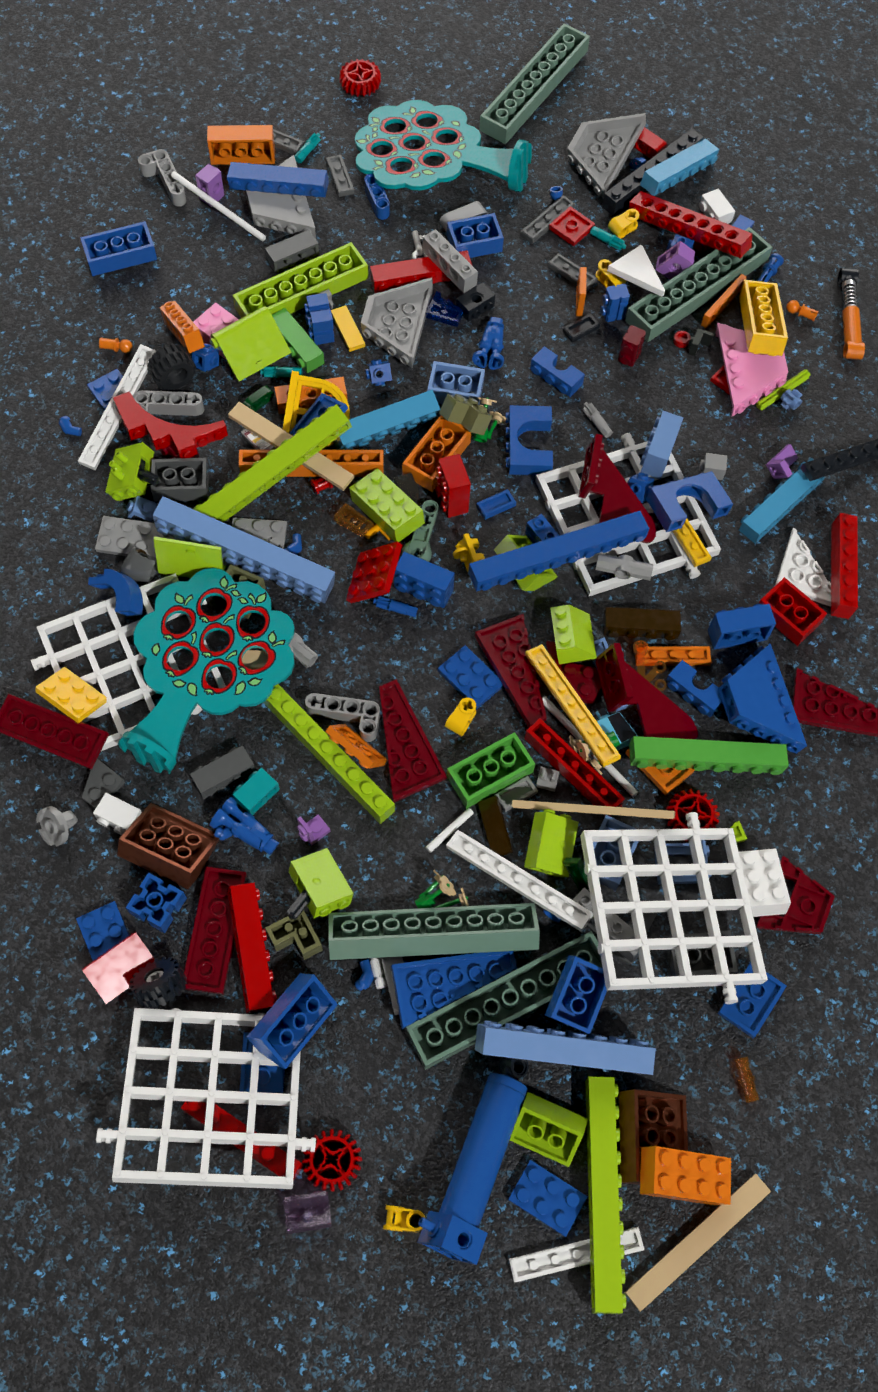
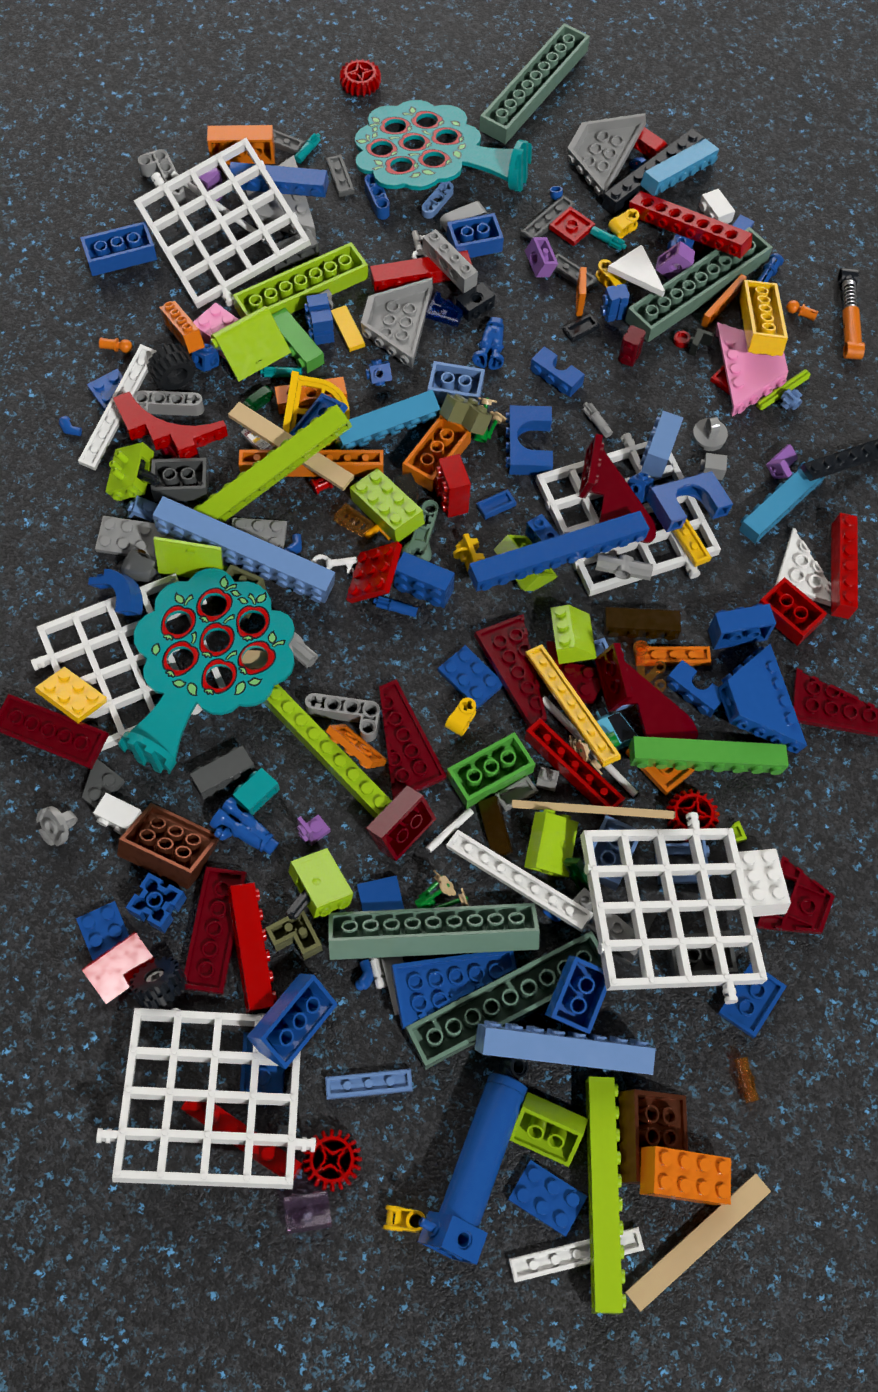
(222, 222): none -> white piece
(337, 562): none -> white piece
(368, 1084): none -> medium blue tile
(380, 894): none -> blue tile
(401, 823): none -> dark red brick
(436, 206): none -> medium blue beam
(541, 257): none -> medium lavender brick
(710, 434): none -> light grey tile

